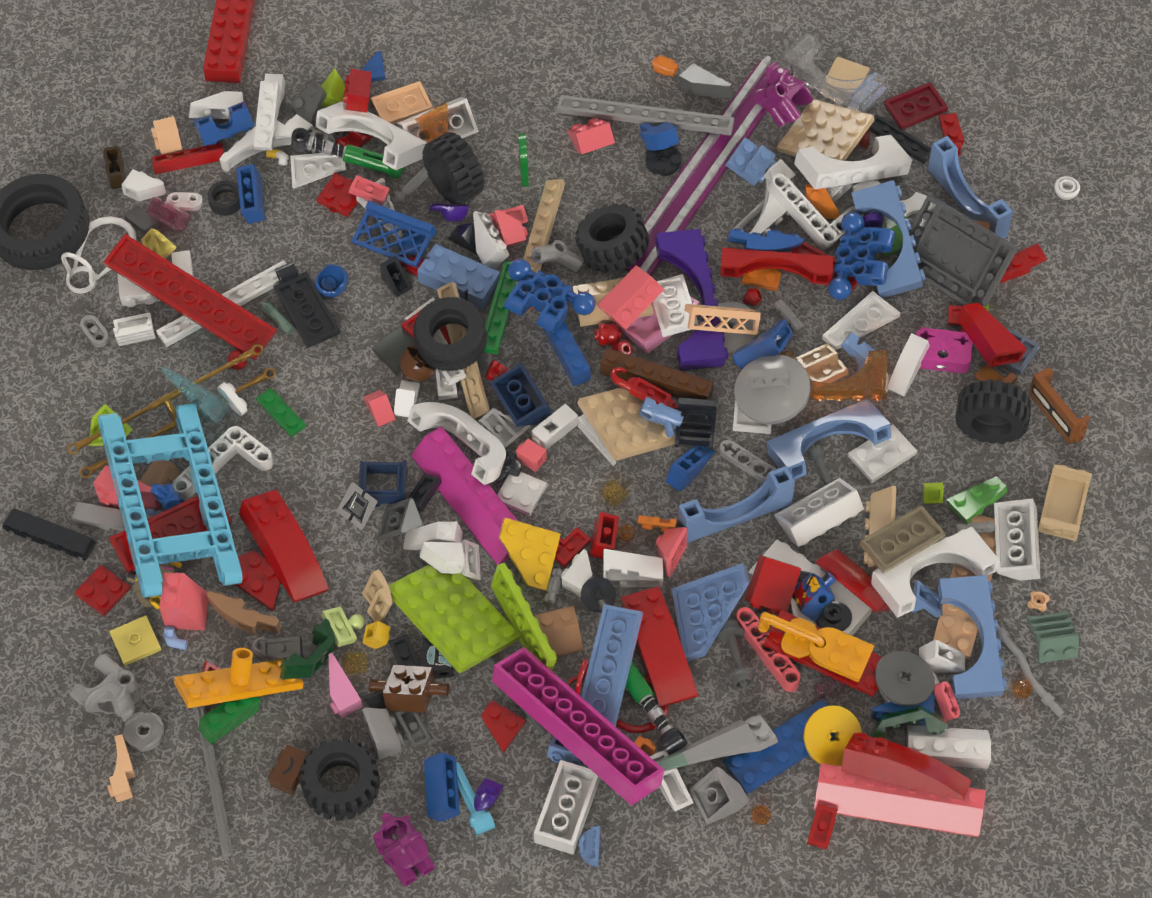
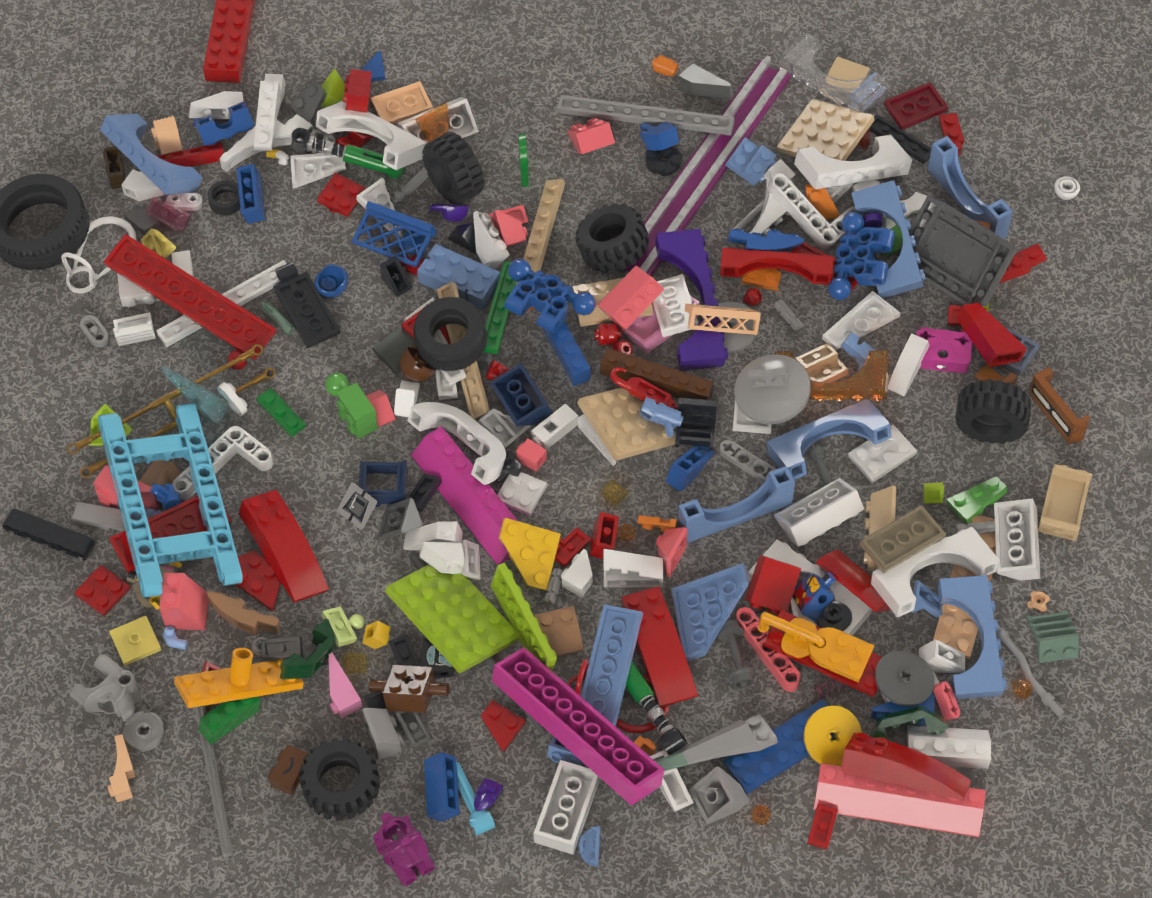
(170, 178): none -> medium blue arch
(352, 405): none -> bright green brick
(369, 190): coral plate -> none
(378, 596): tan slope -> none
(557, 253): light grey piece -> none
(606, 589): black piece -> none
(768, 344): blue arch -> none
(780, 92): magenta helmet -> none

